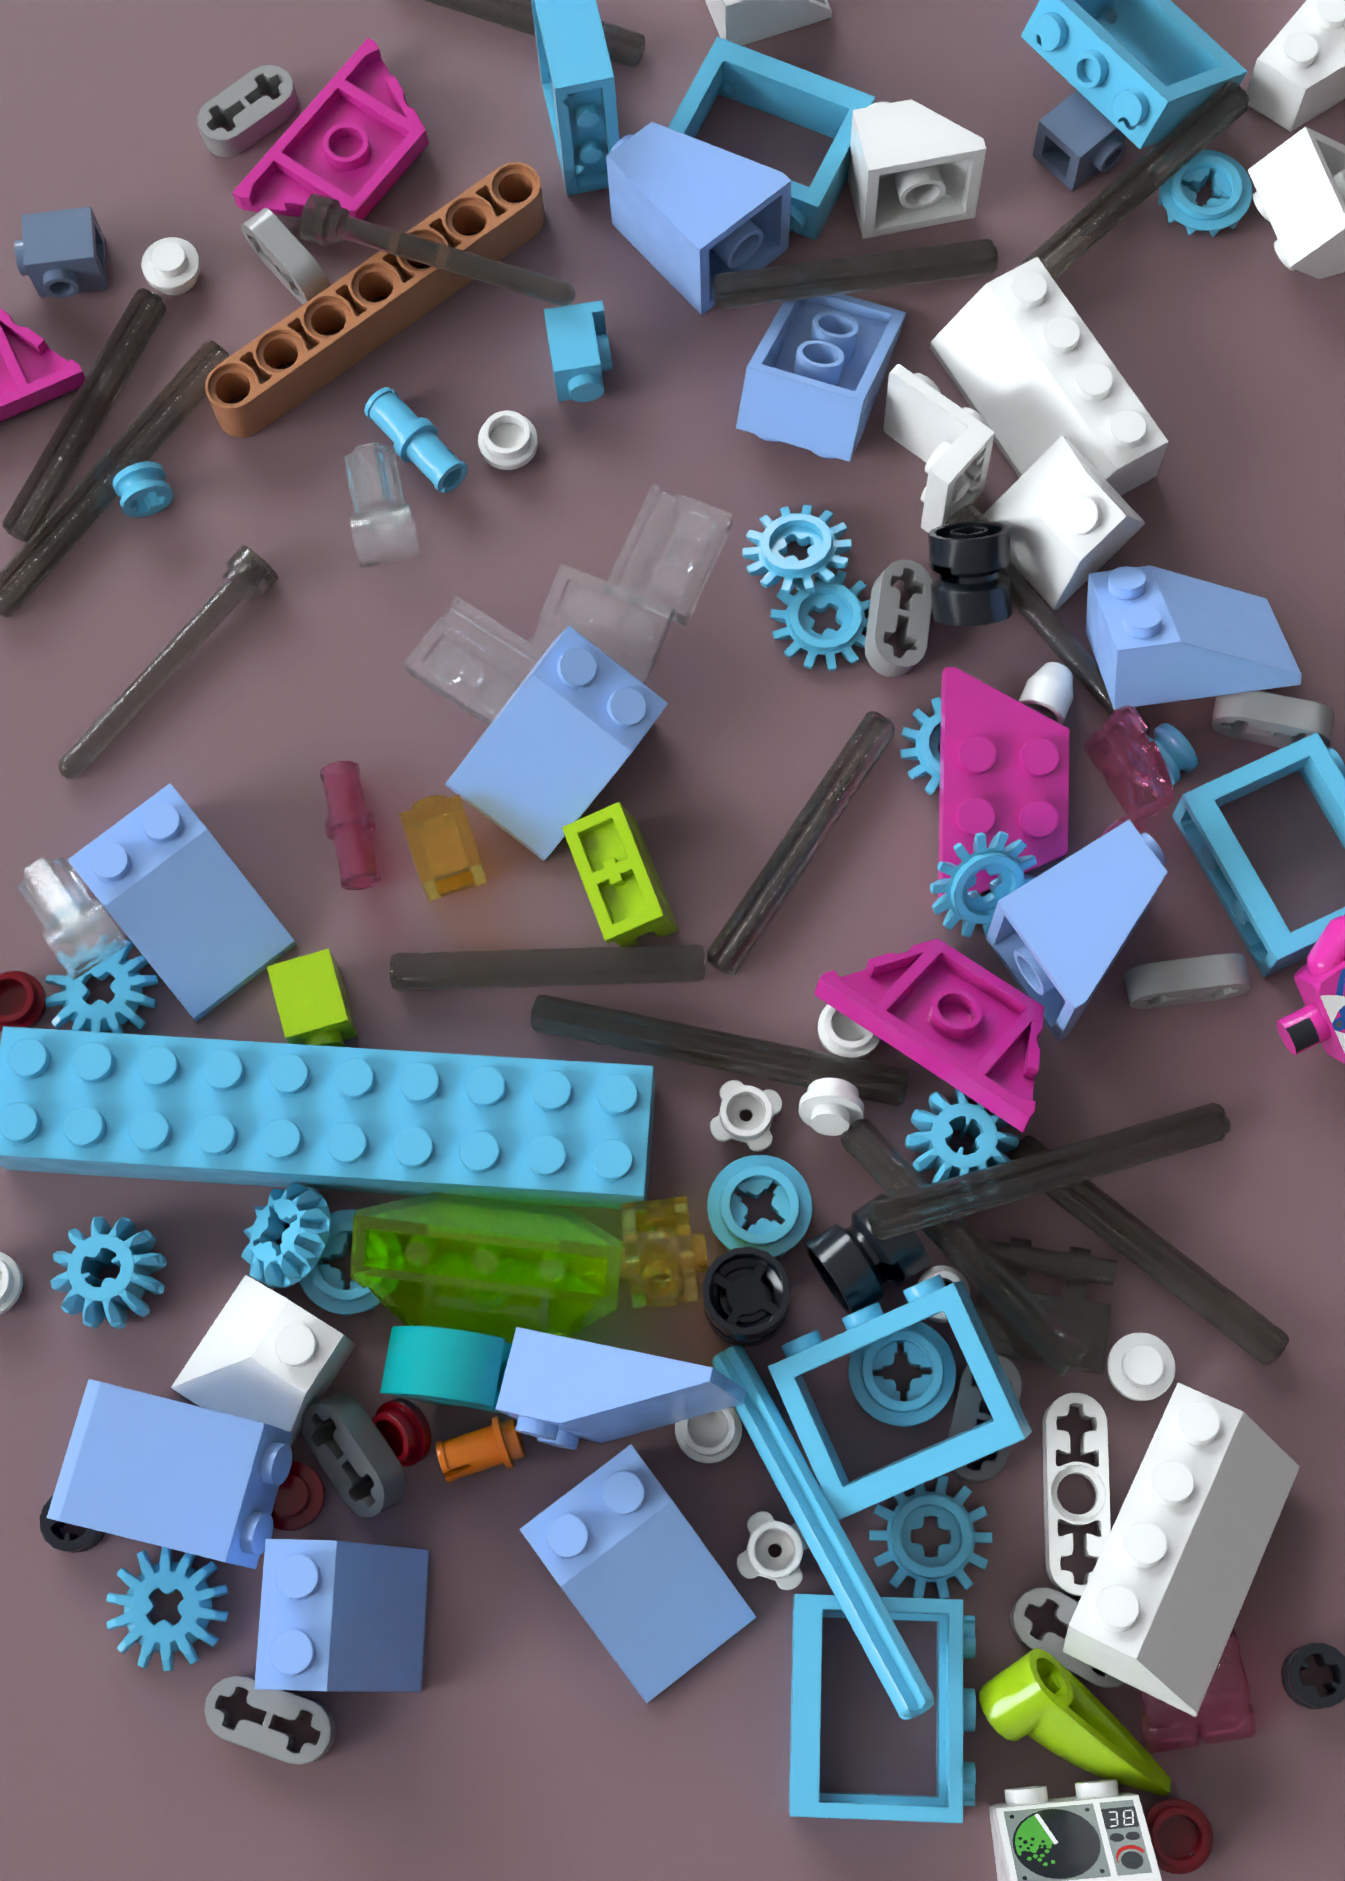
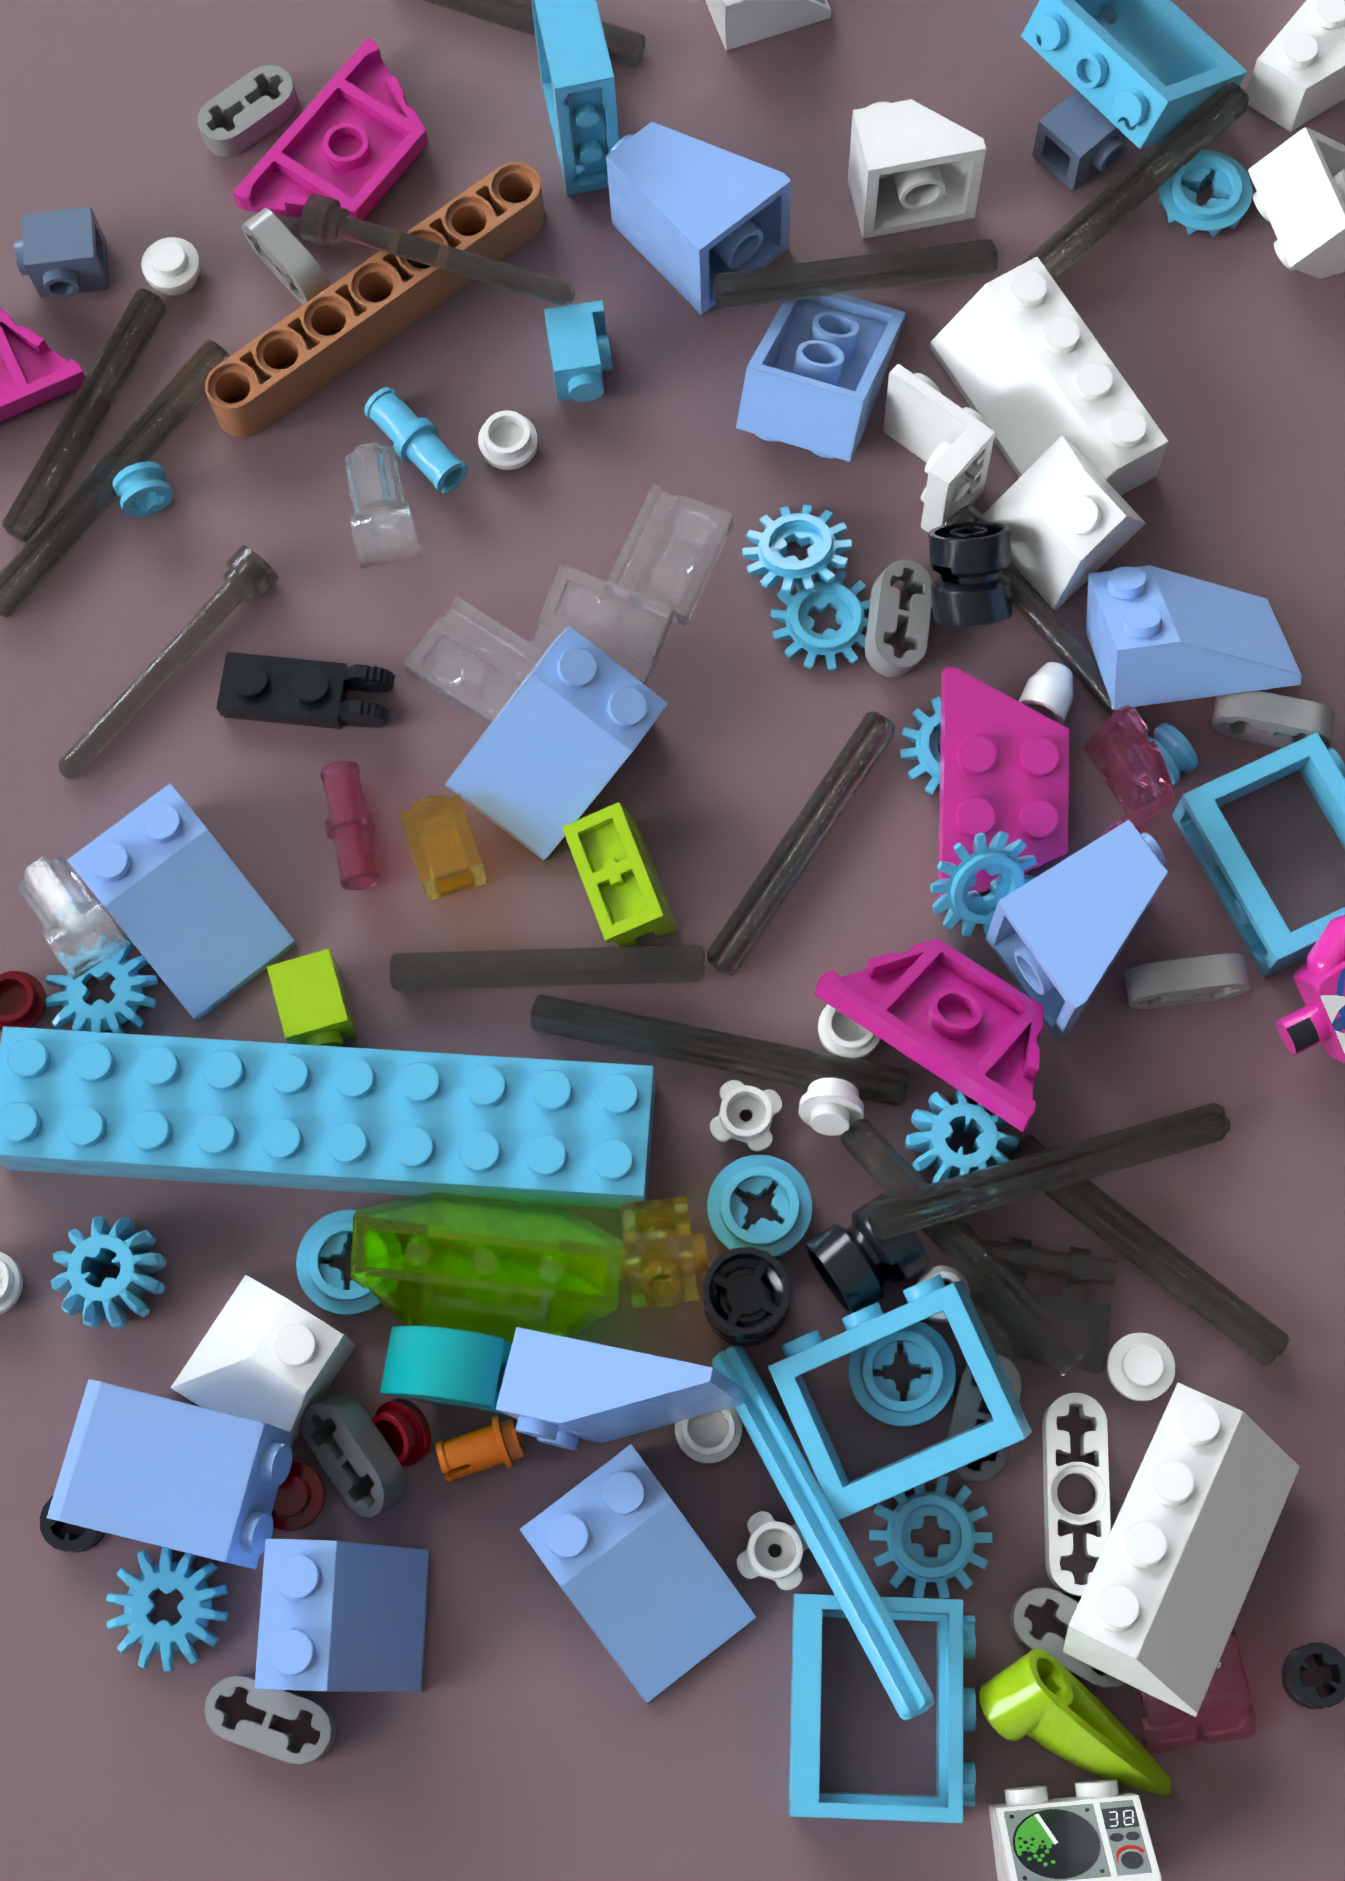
(301, 691): none -> black hinge
(301, 1242): medium azure gear -> none
(787, 94): medium azure window -> none
(1179, 1835): dark red plate -> none

